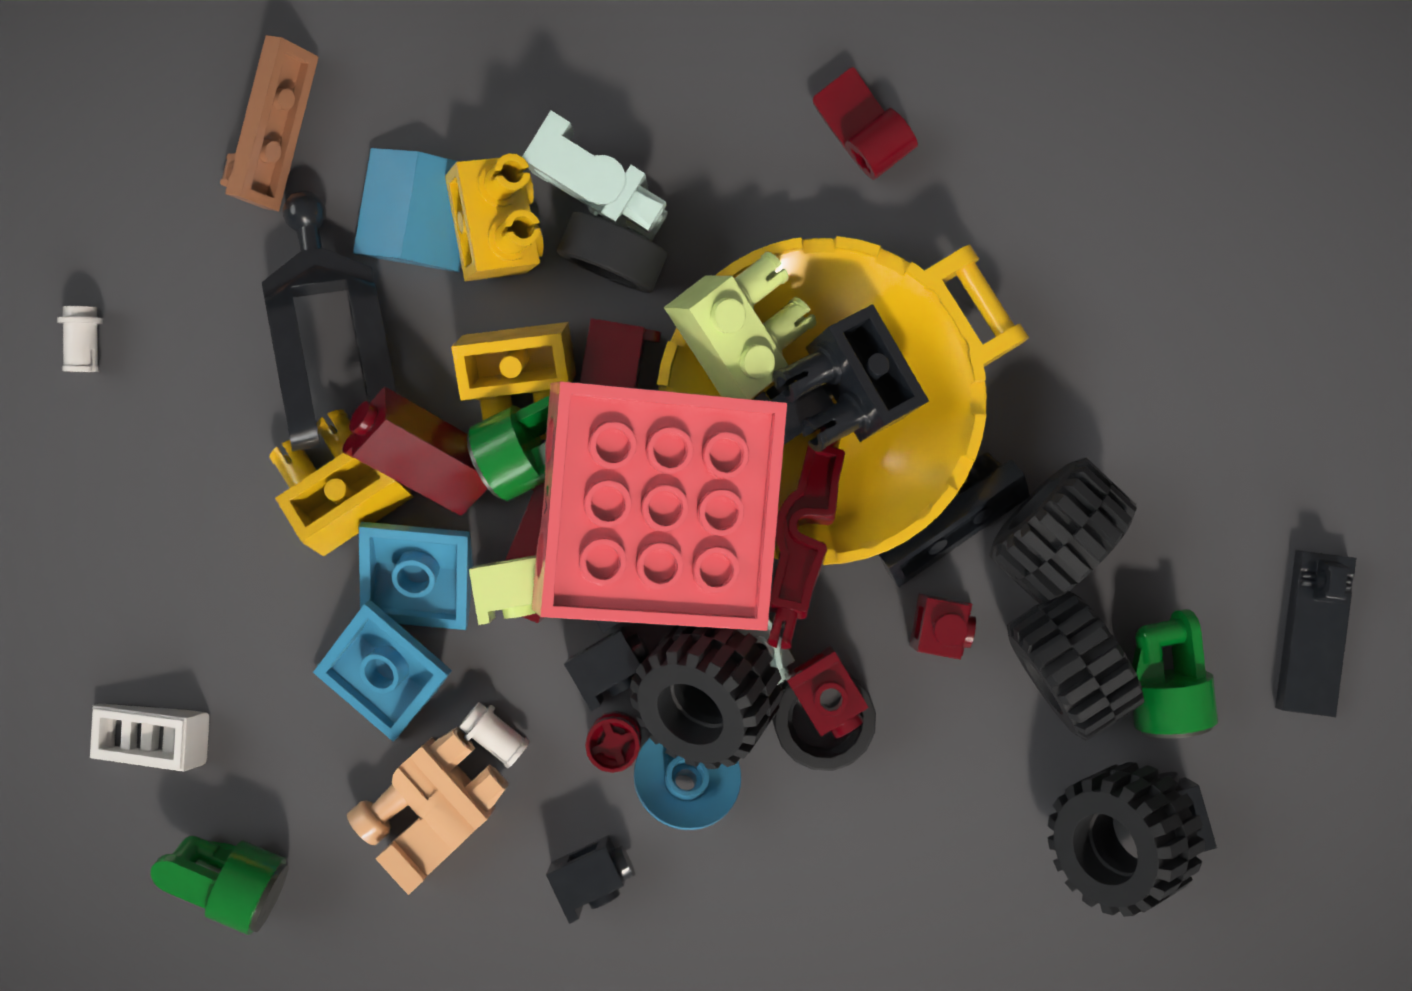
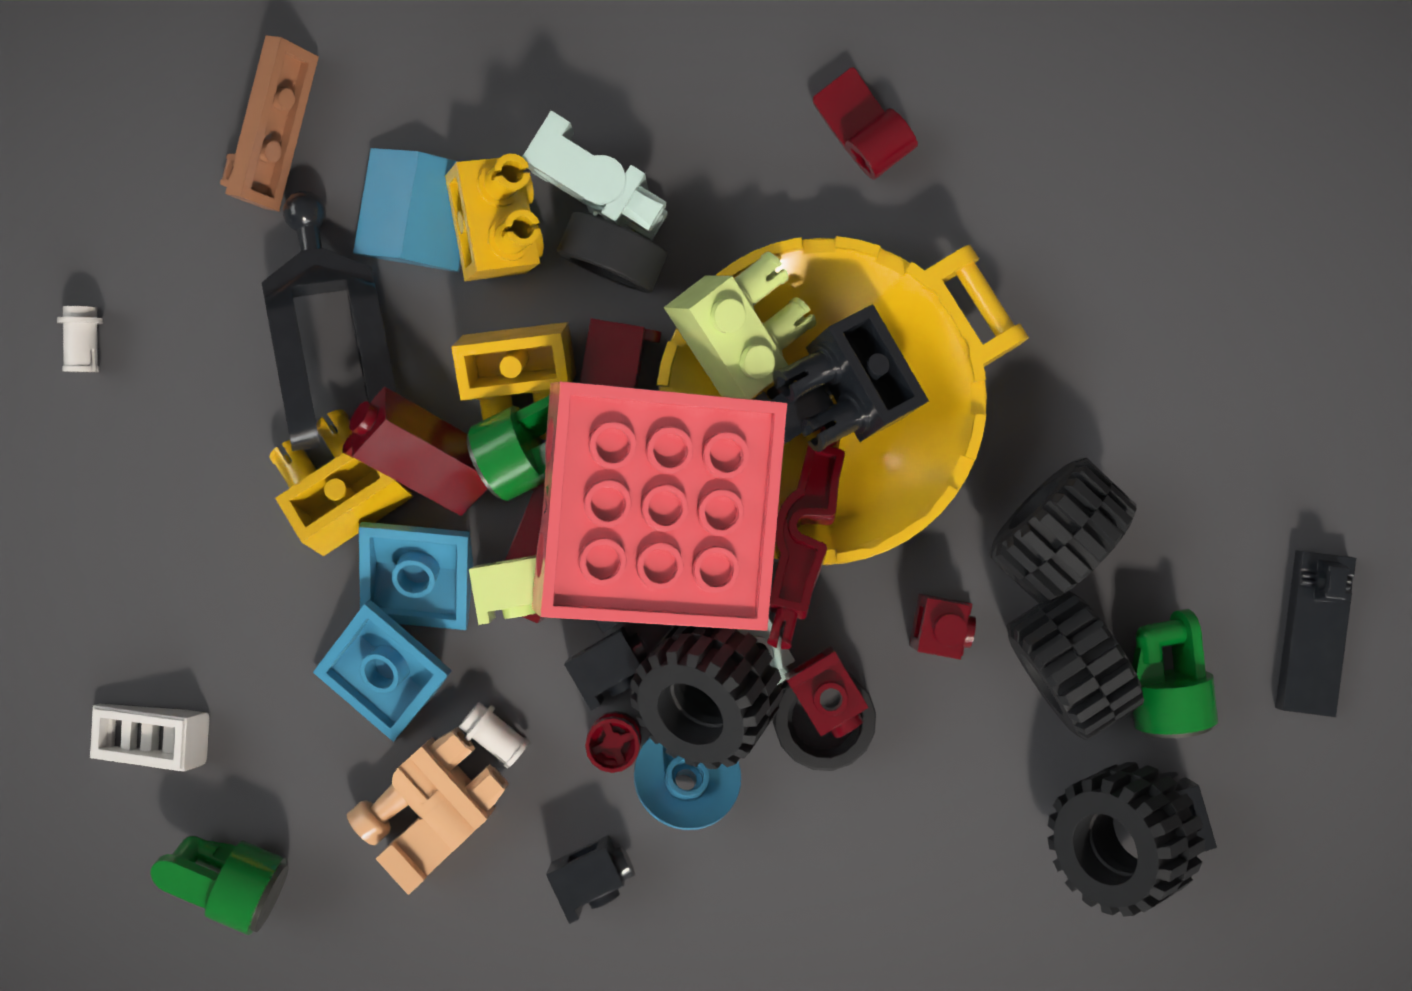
(991, 493): black hinge -> none

